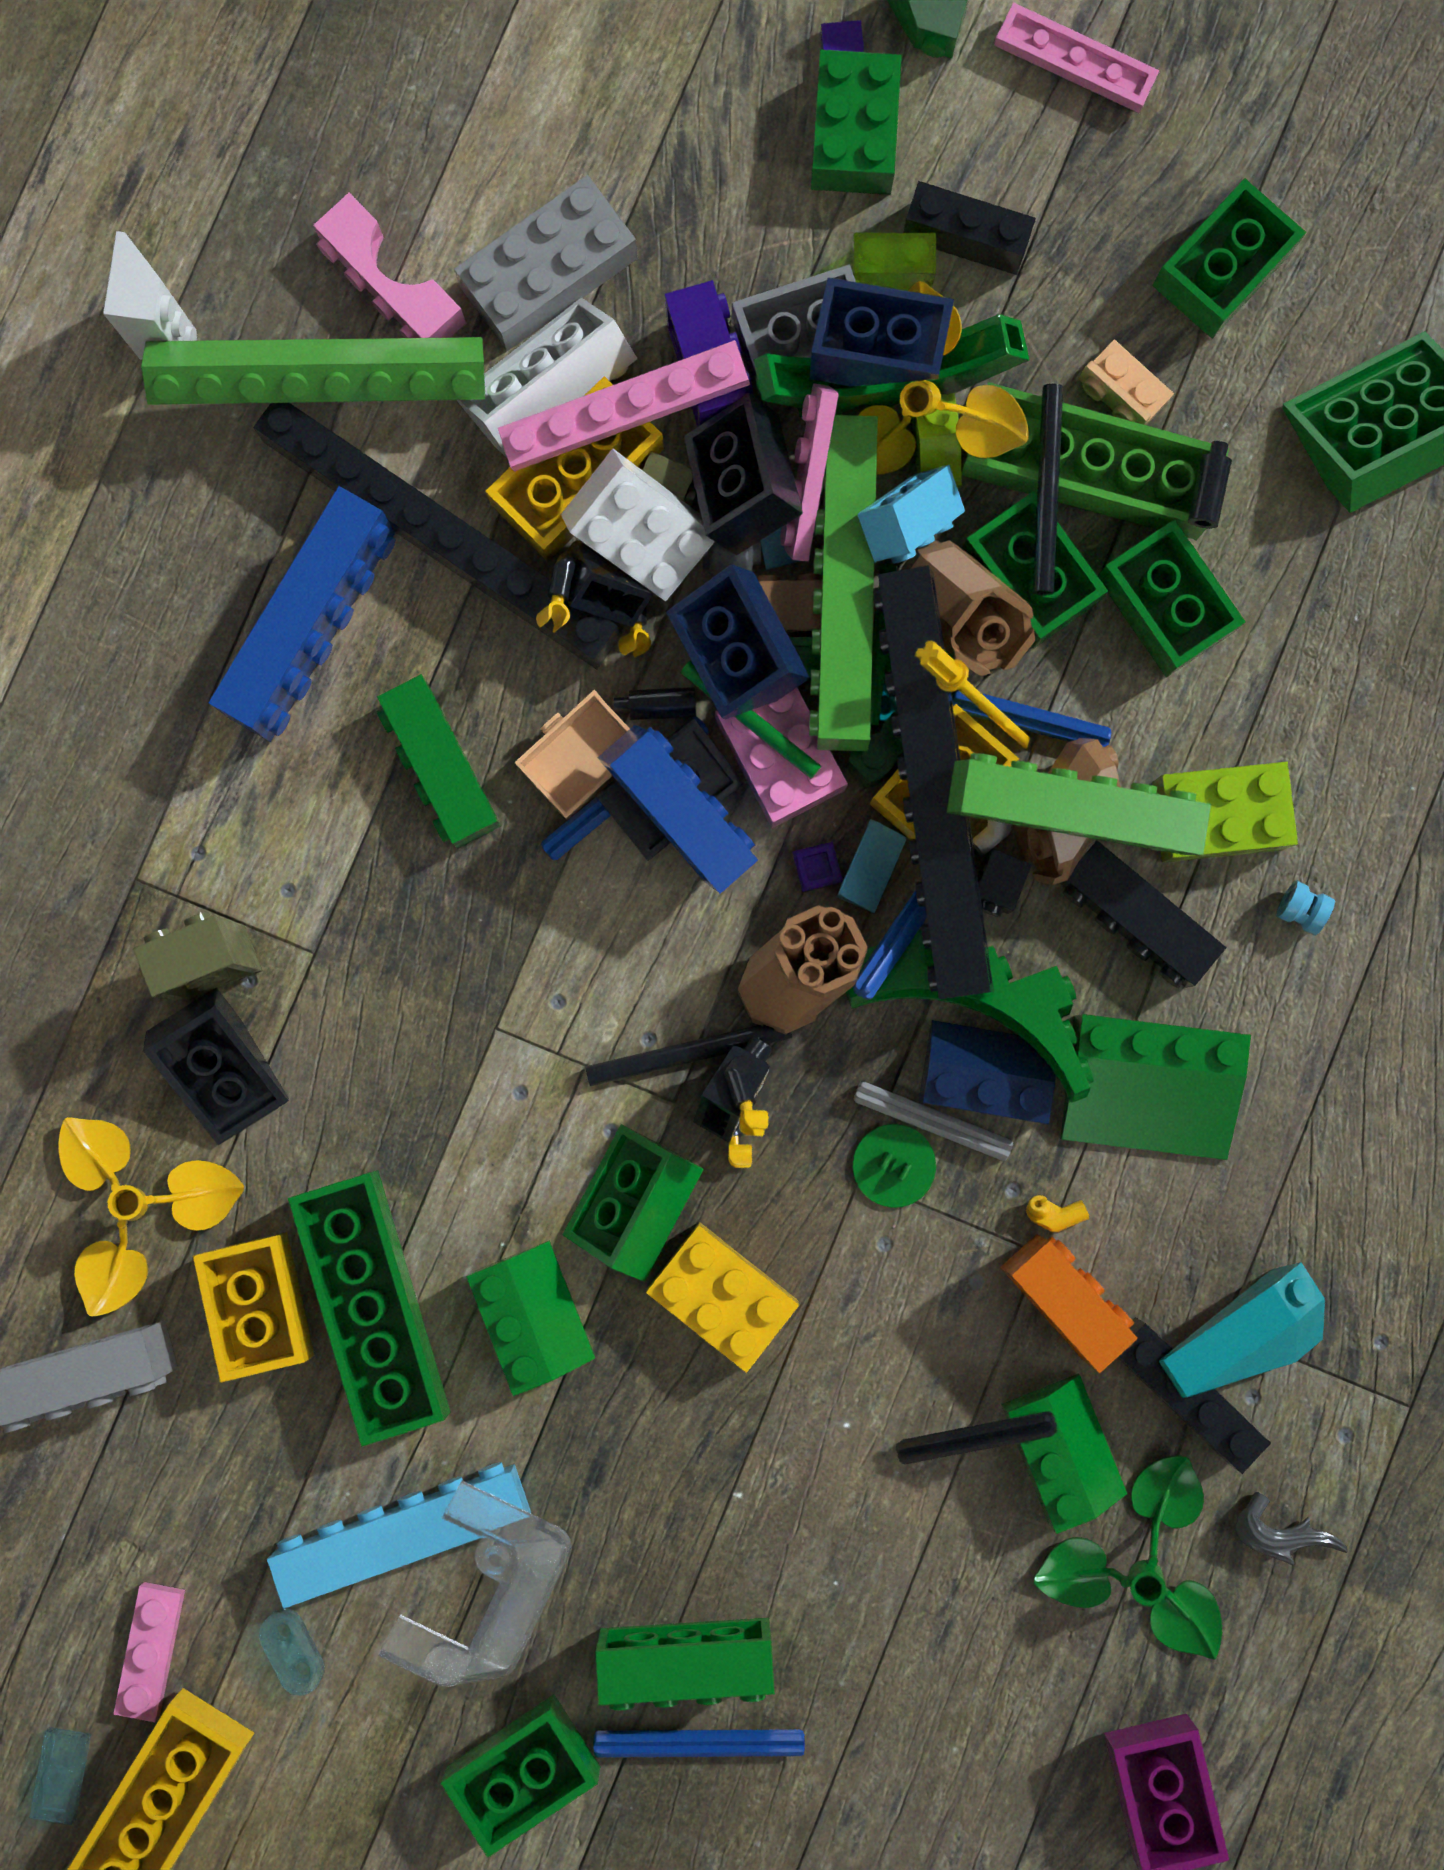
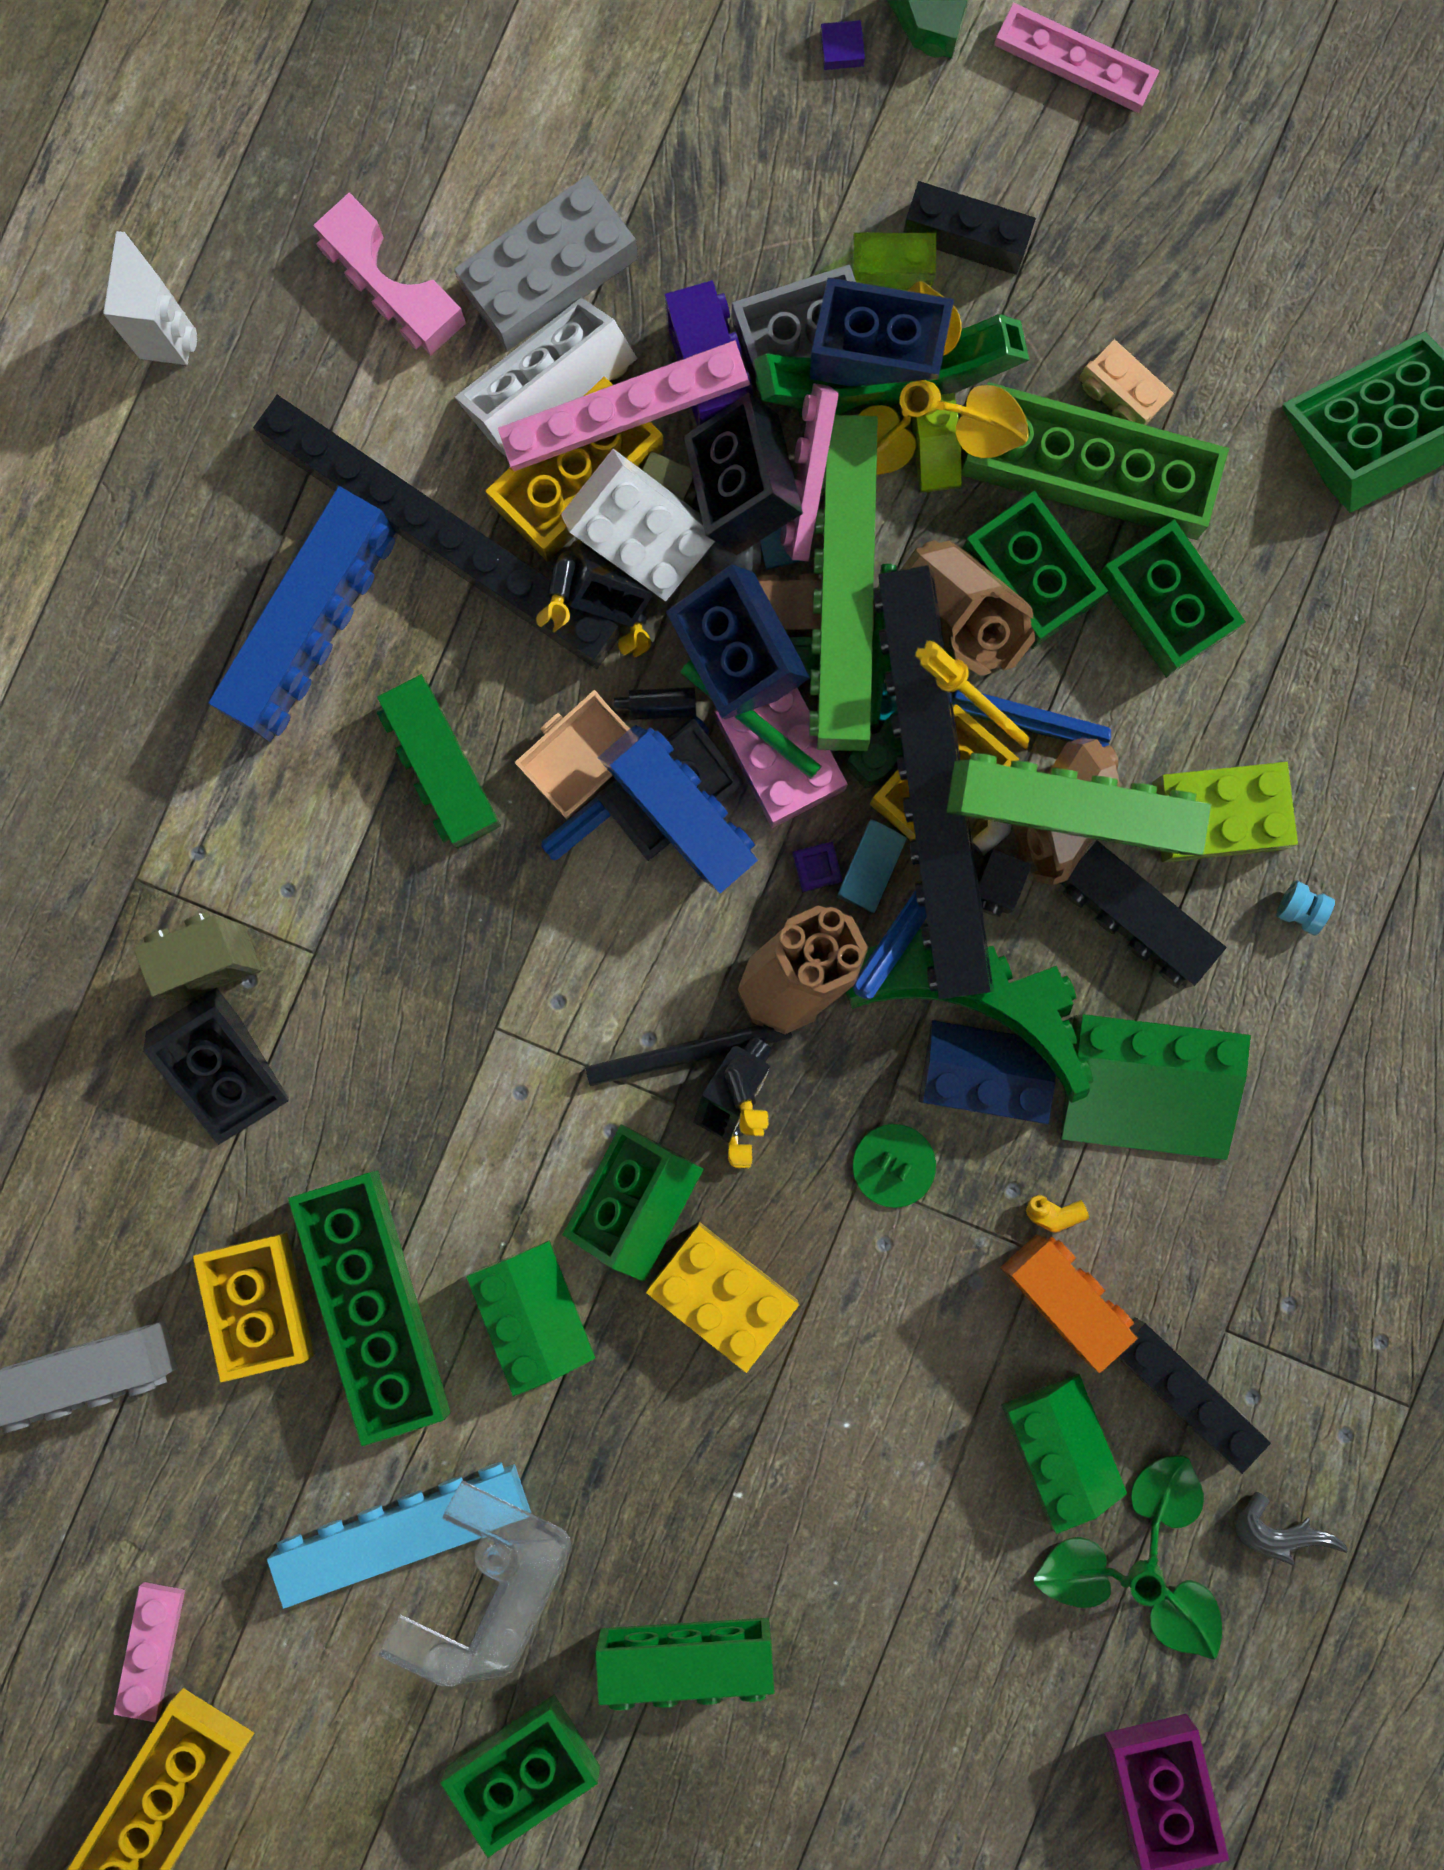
(60, 1776): clear light blue plate -> none
(200, 1196): yellow plant -> none
(288, 1651): clear light blue plate -> none
(313, 370): bright green brick -> none
(699, 1743): blue axle -> none
(856, 122): green brick -> none
(911, 514): medium azure brick -> none
(933, 1121): light grey axle -> none
(977, 1437): black axle -> none
(1048, 489): black piece -> none
(1210, 487): black cylinder -> none
(1228, 258): green brick -> none
(1253, 1334): teal wedge -> none

